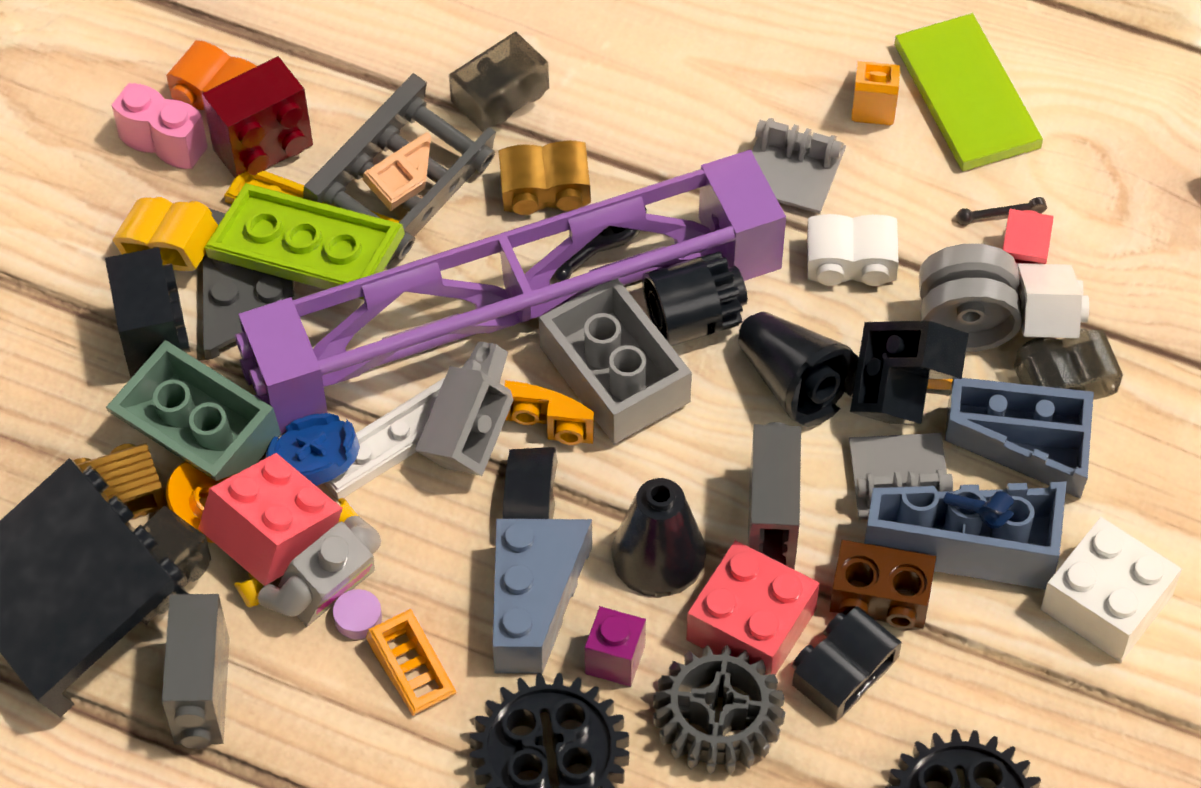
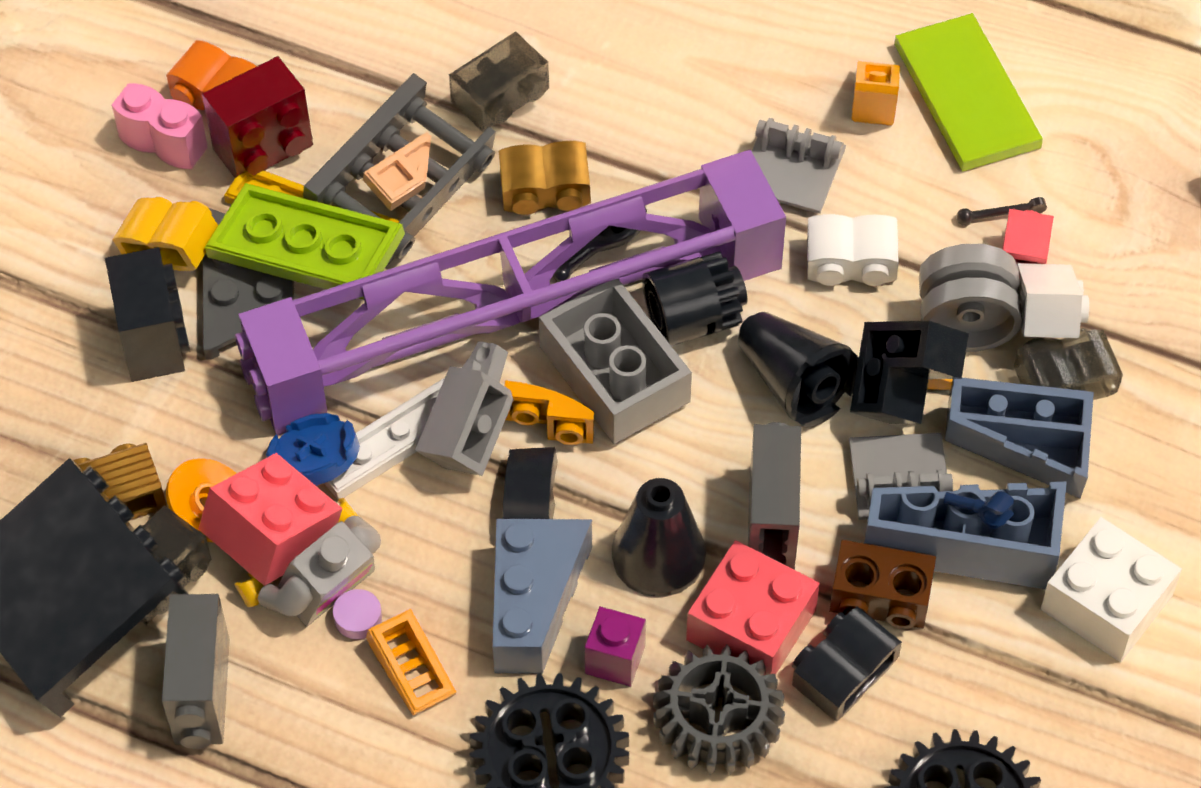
(196, 413): sand green slope -> none

